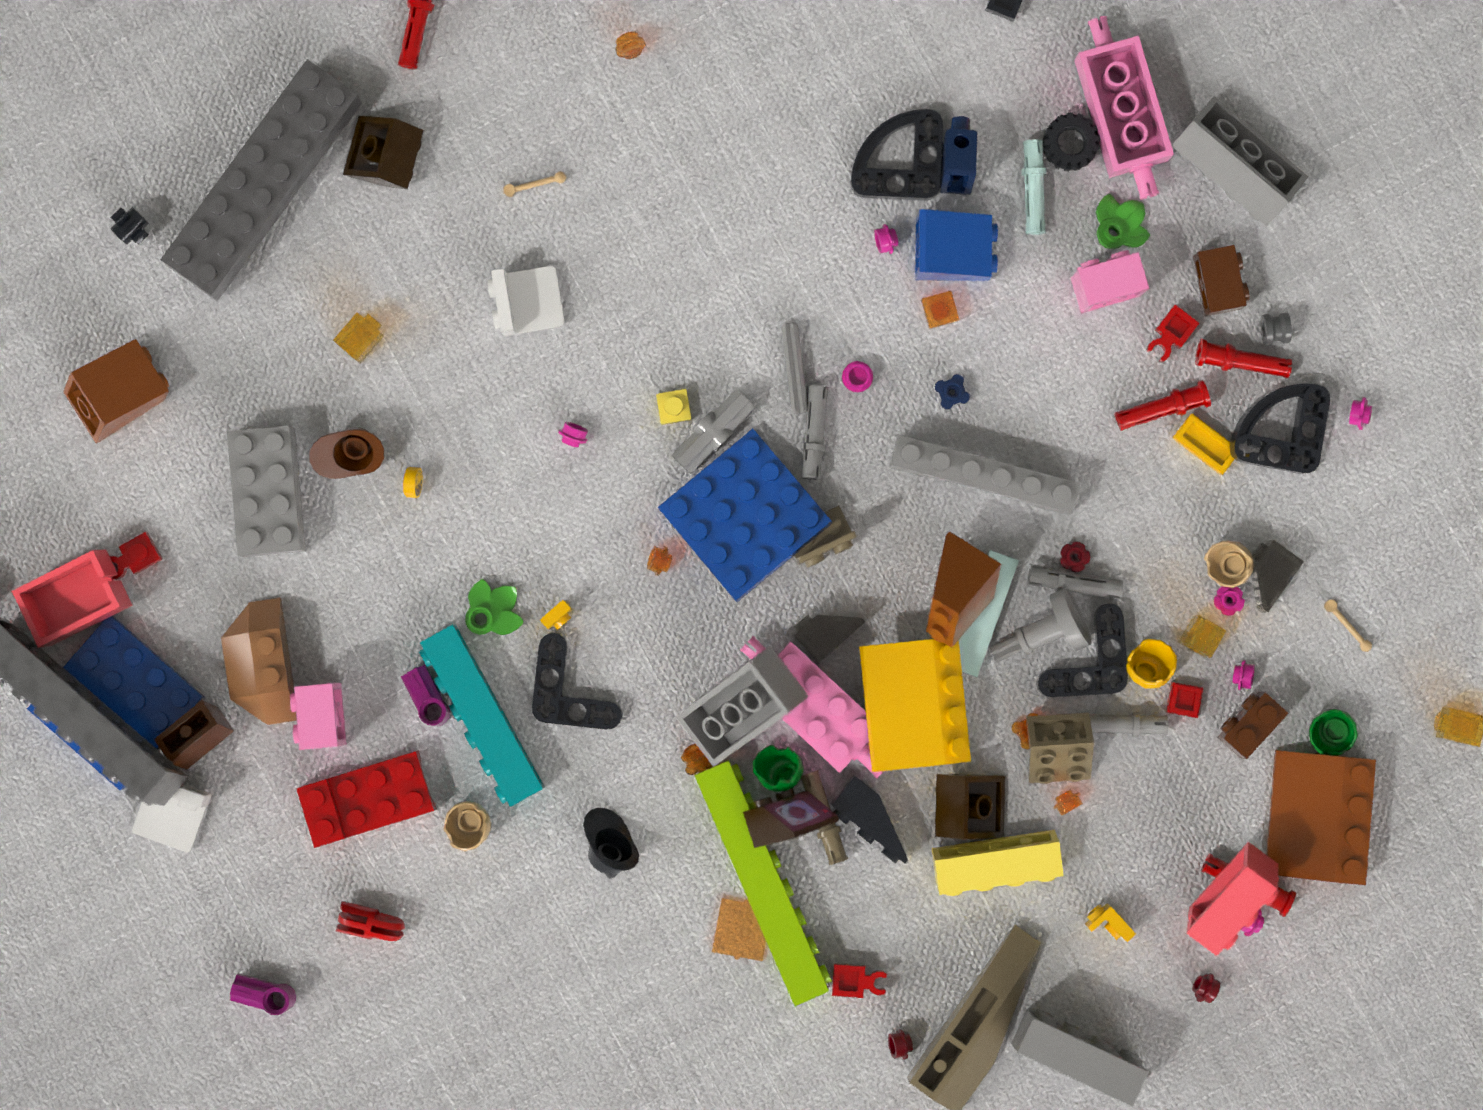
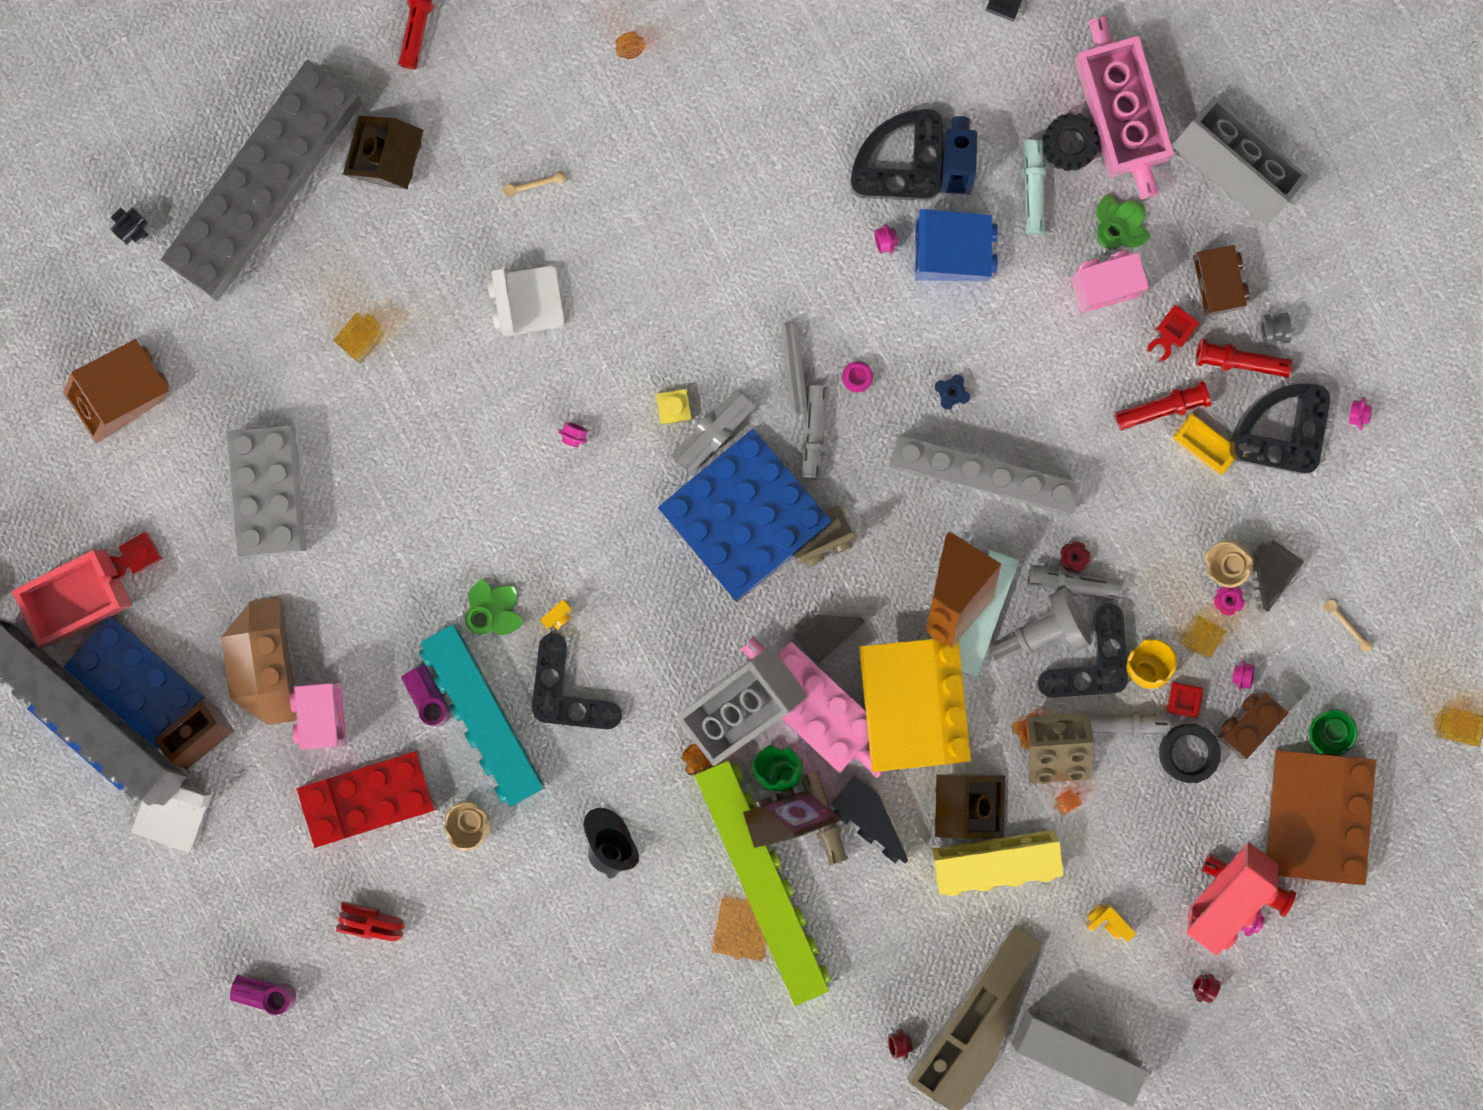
(346, 453): reddish brown piece -> none
(412, 482): yellow tile -> none
(659, 560): clear orange plate -> none
(851, 981): red plate -> none
(940, 310): clear orange plate -> none
(1207, 769): none -> black tyre

